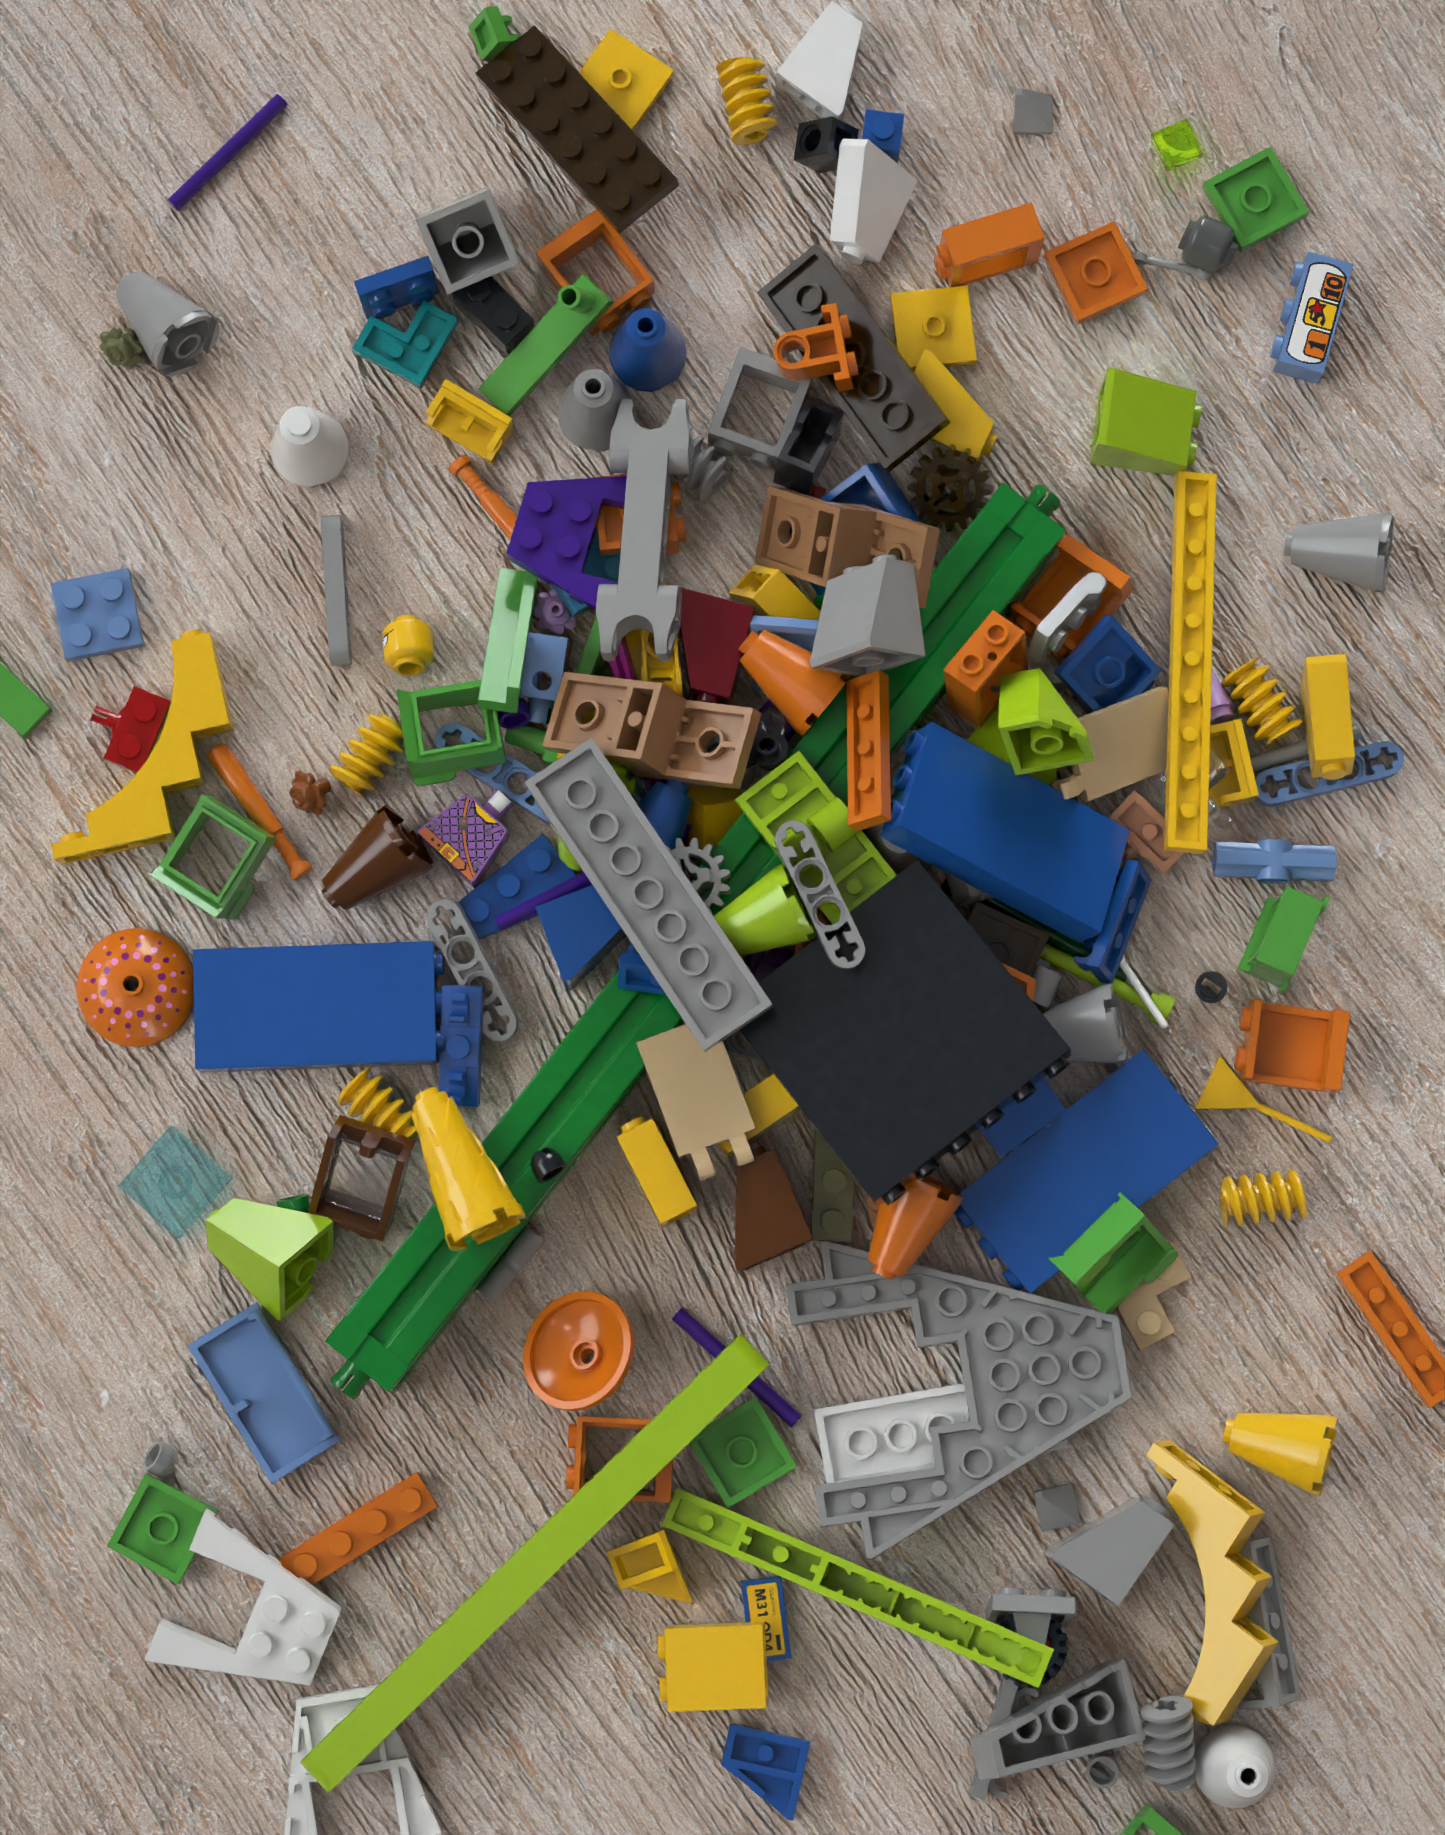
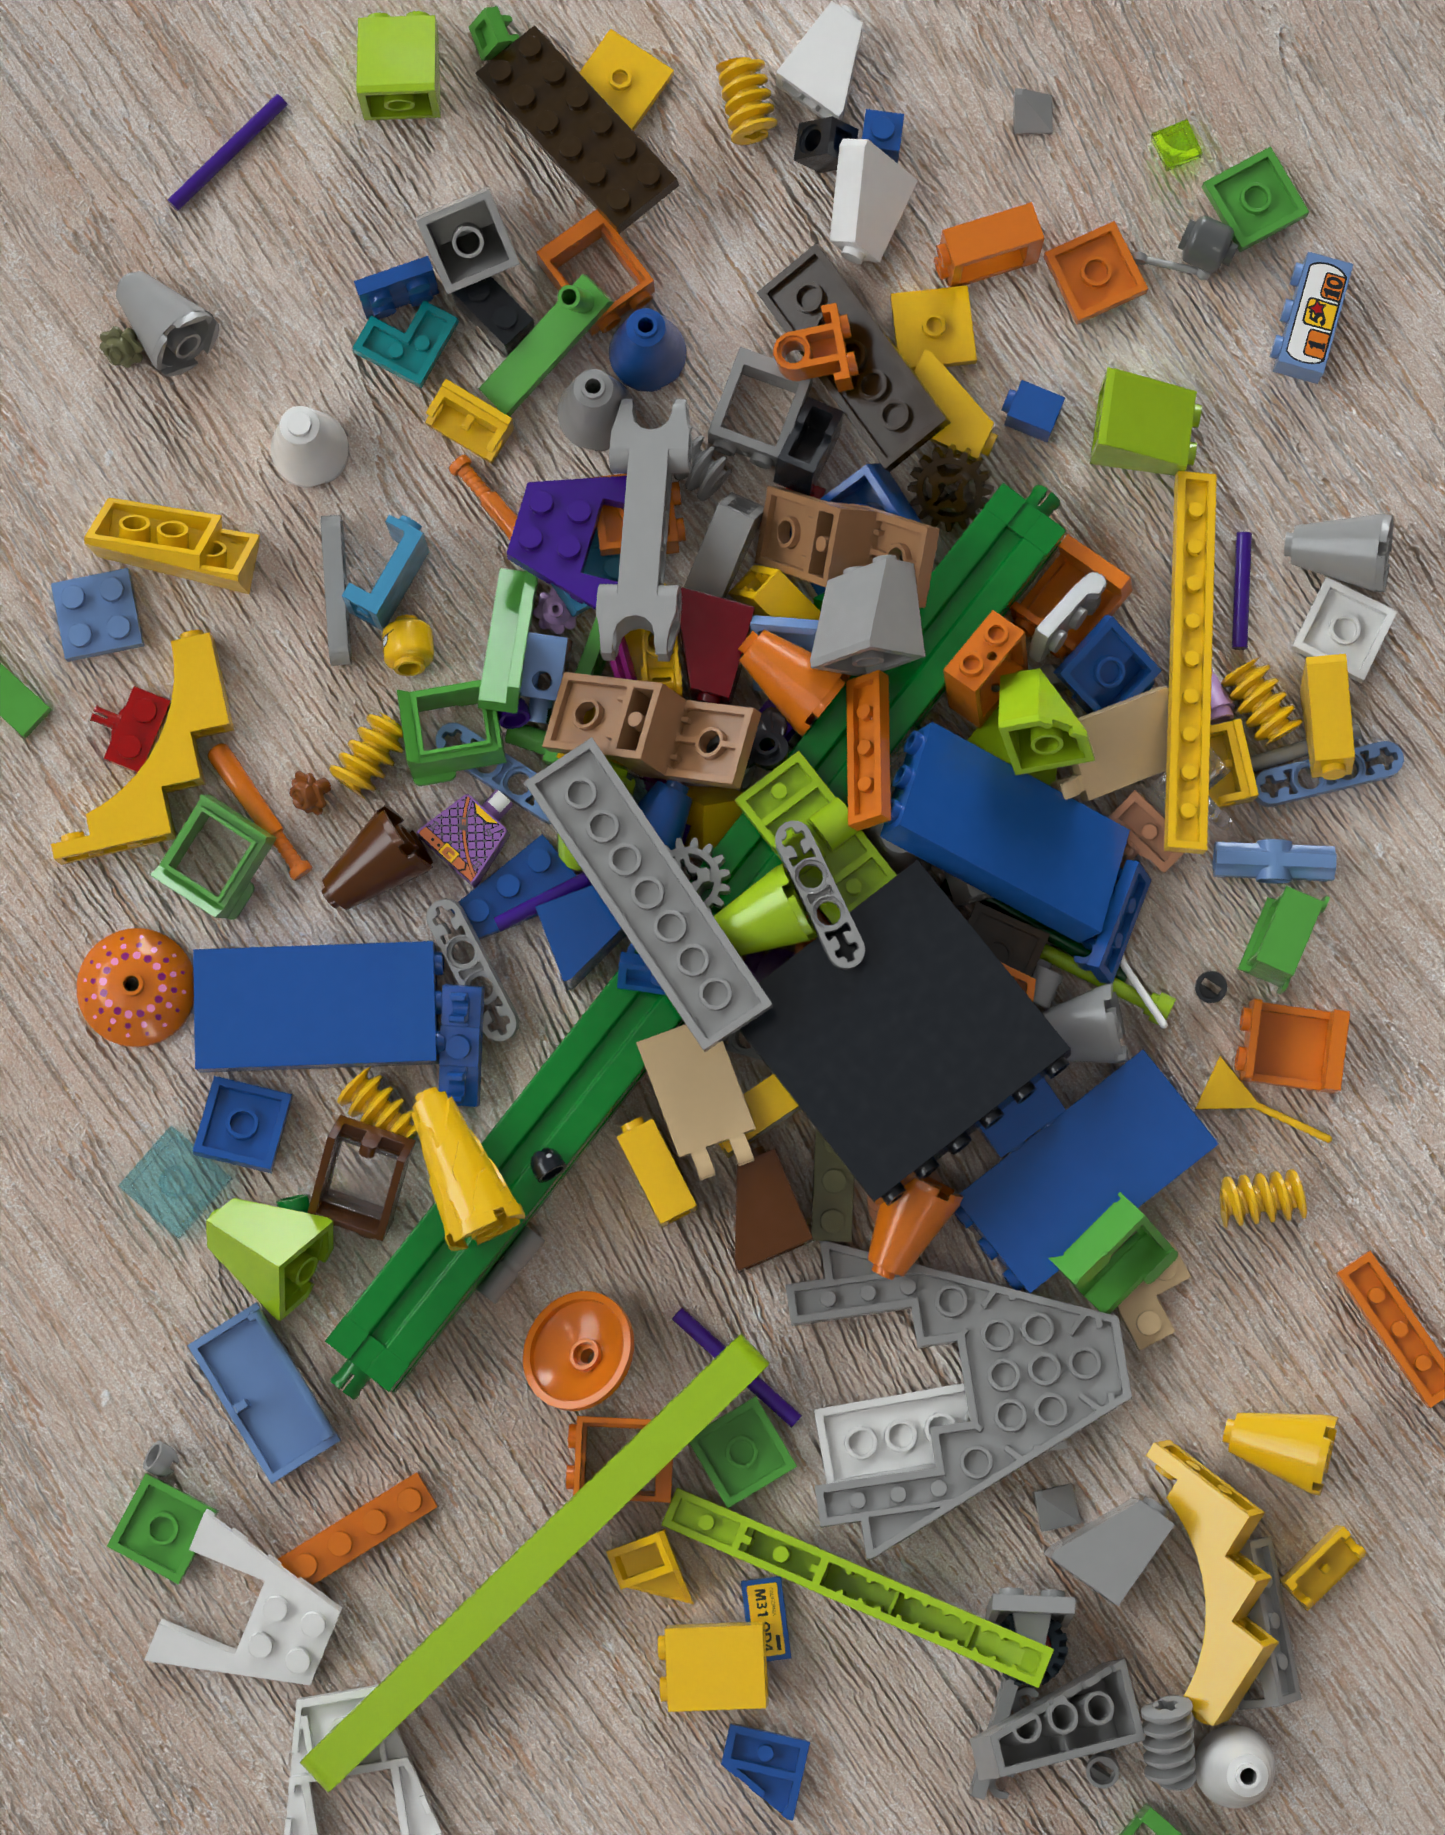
(174, 543): none -> yellow slope
(242, 1124): none -> blue plate
(395, 579): none -> dark azure panel
(398, 66): none -> lime slope
(725, 545): none -> light grey slope
(1032, 410): none -> blue brick
(1241, 590): none -> dark purple bar
(1322, 1567): none -> yellow hinge
(1344, 624): none -> white plate

